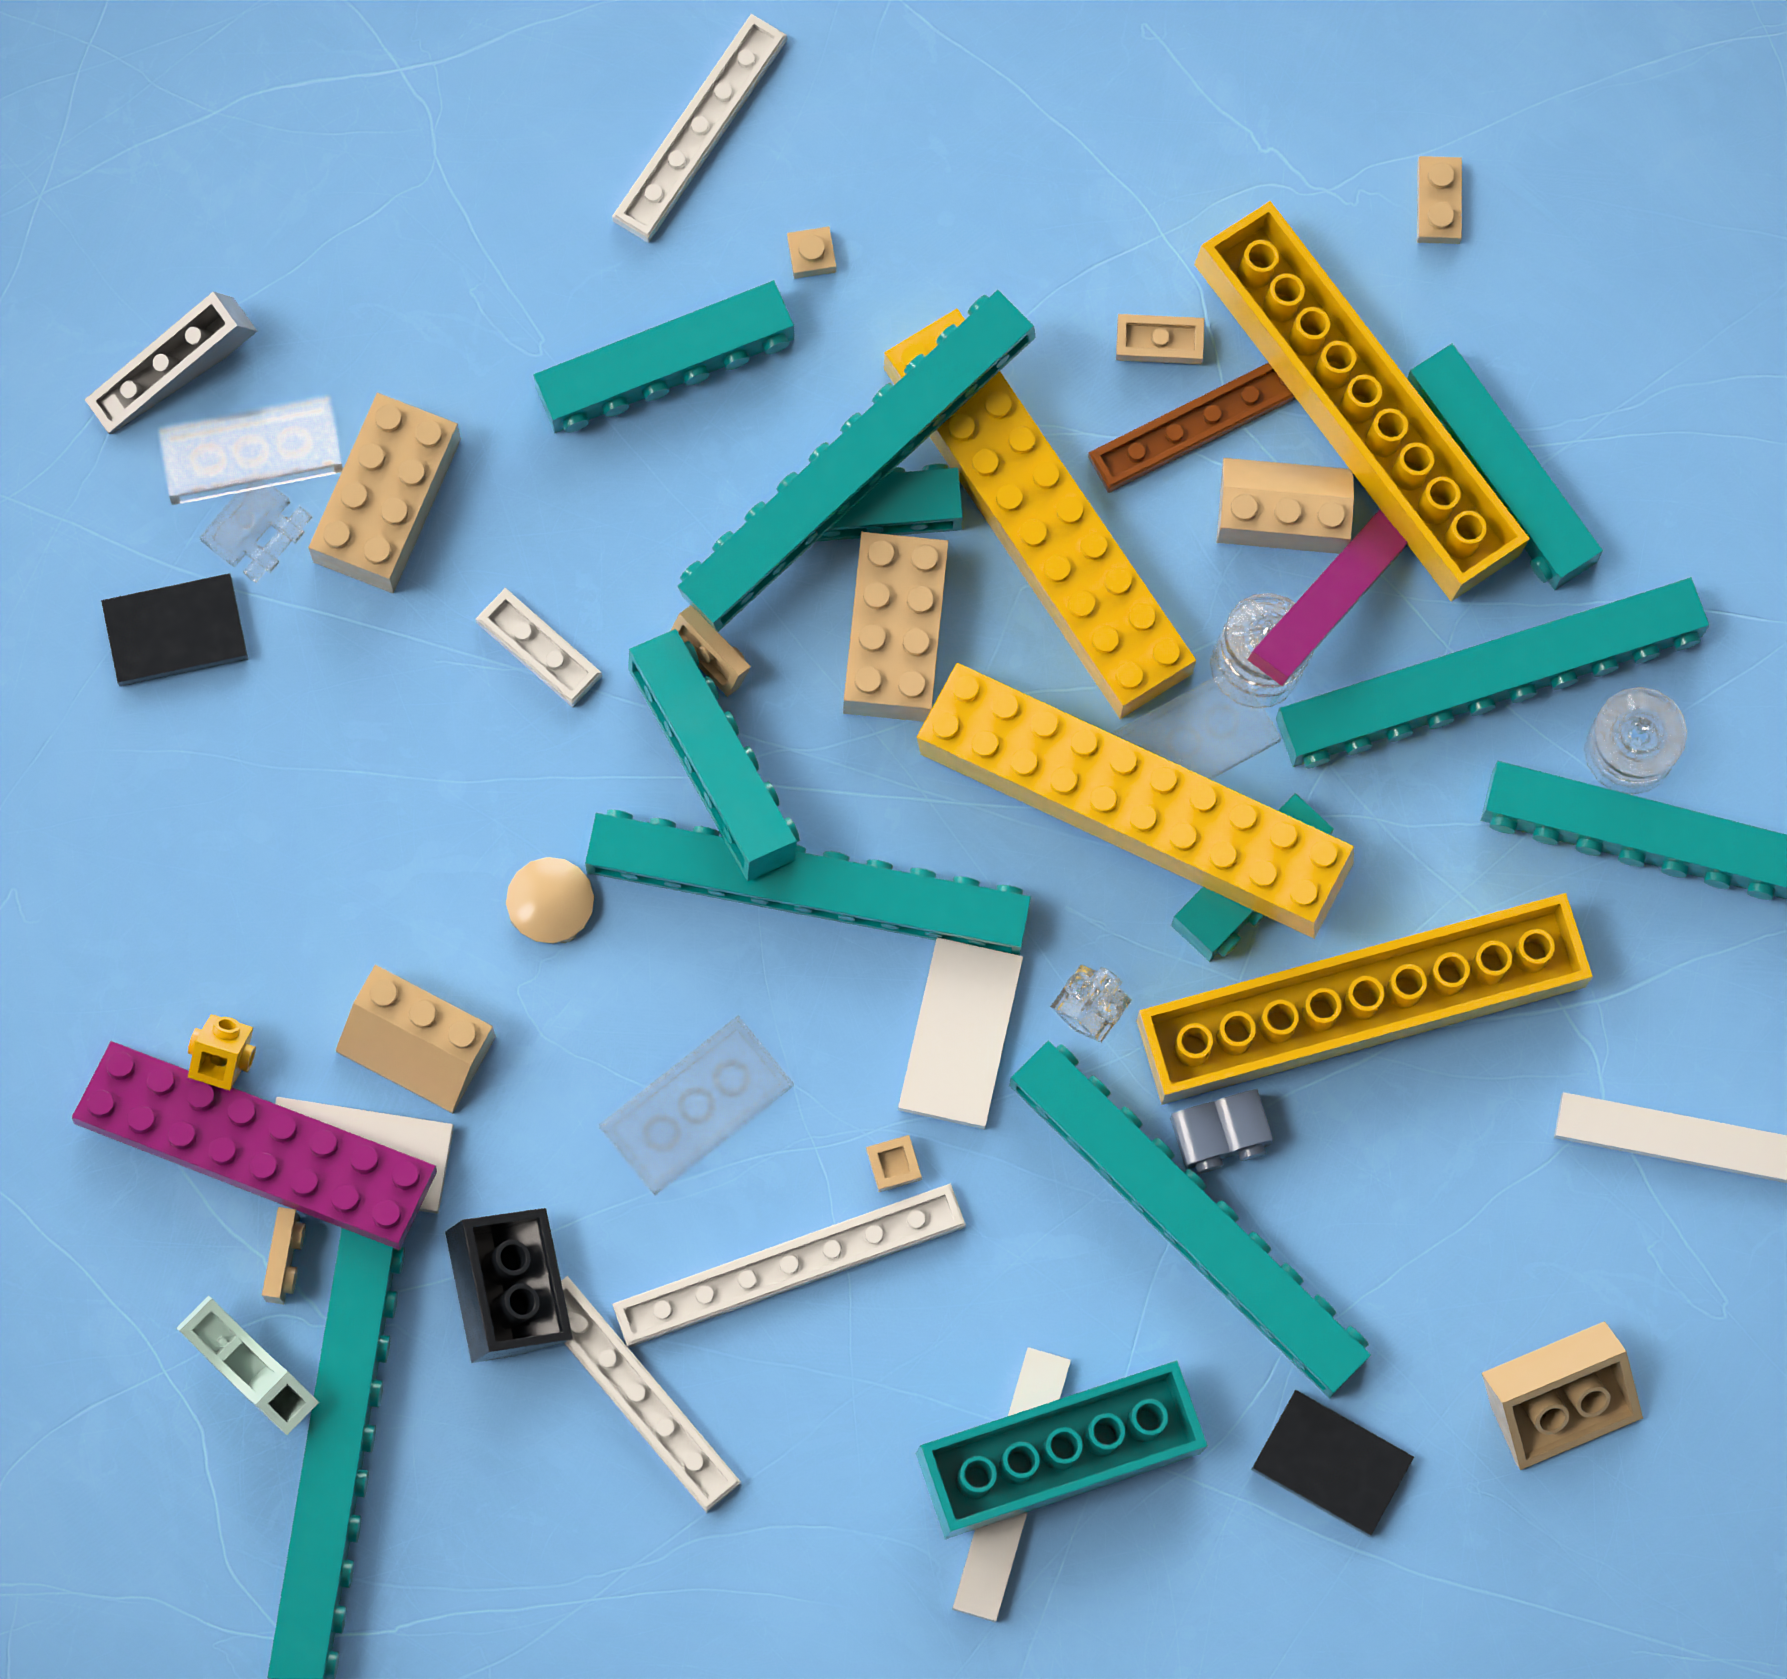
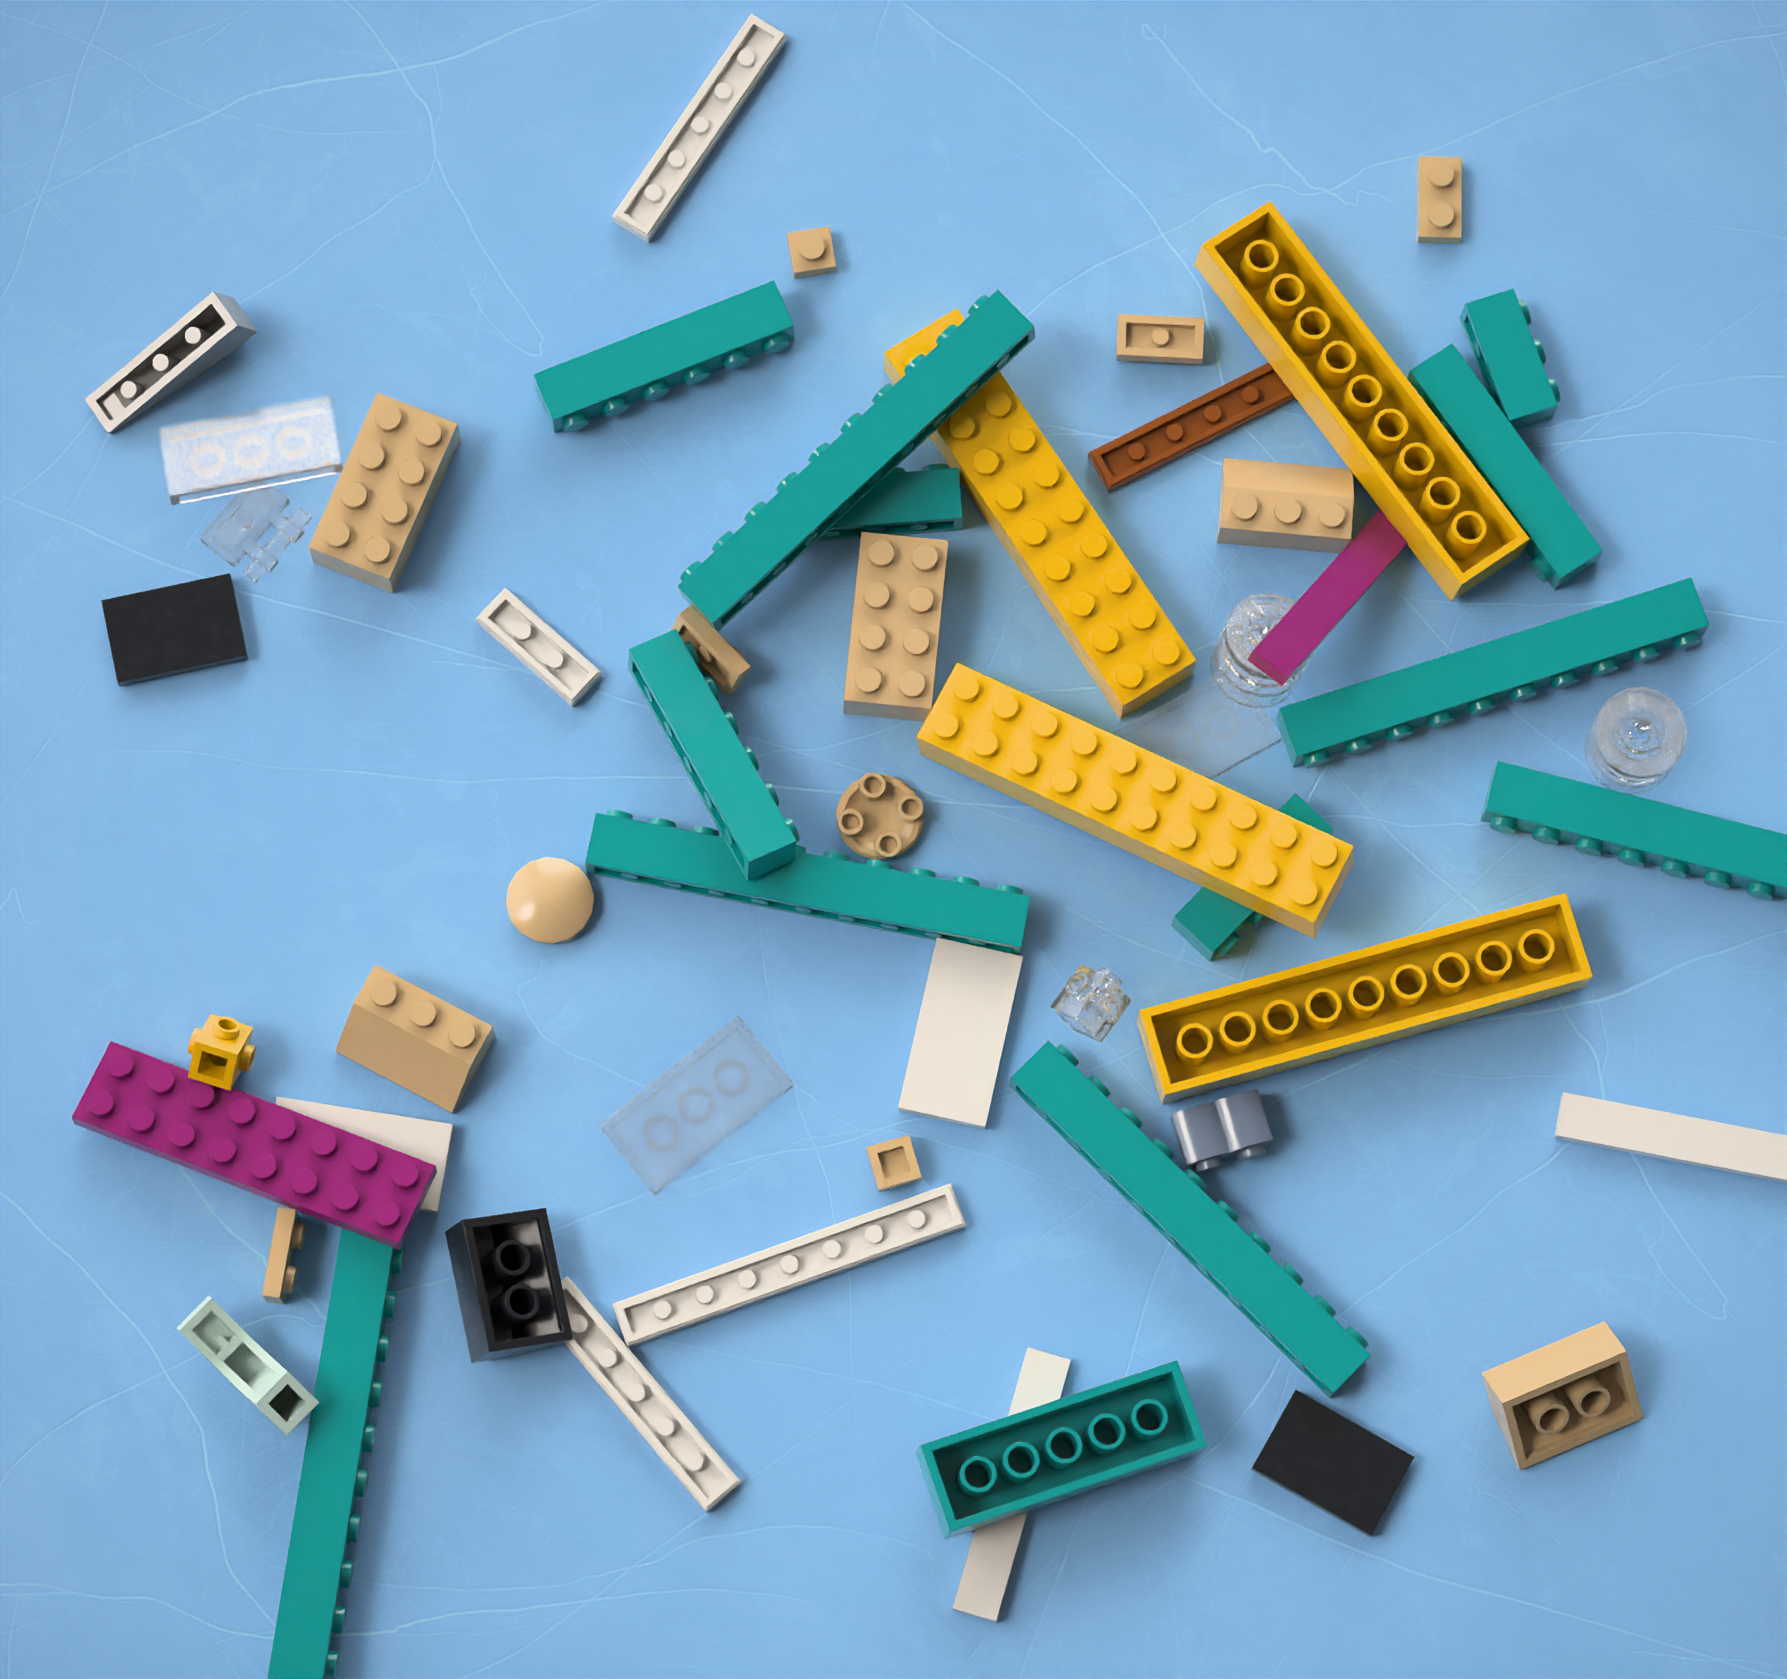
(879, 816): none -> tan dish
(1510, 358): none -> teal brick

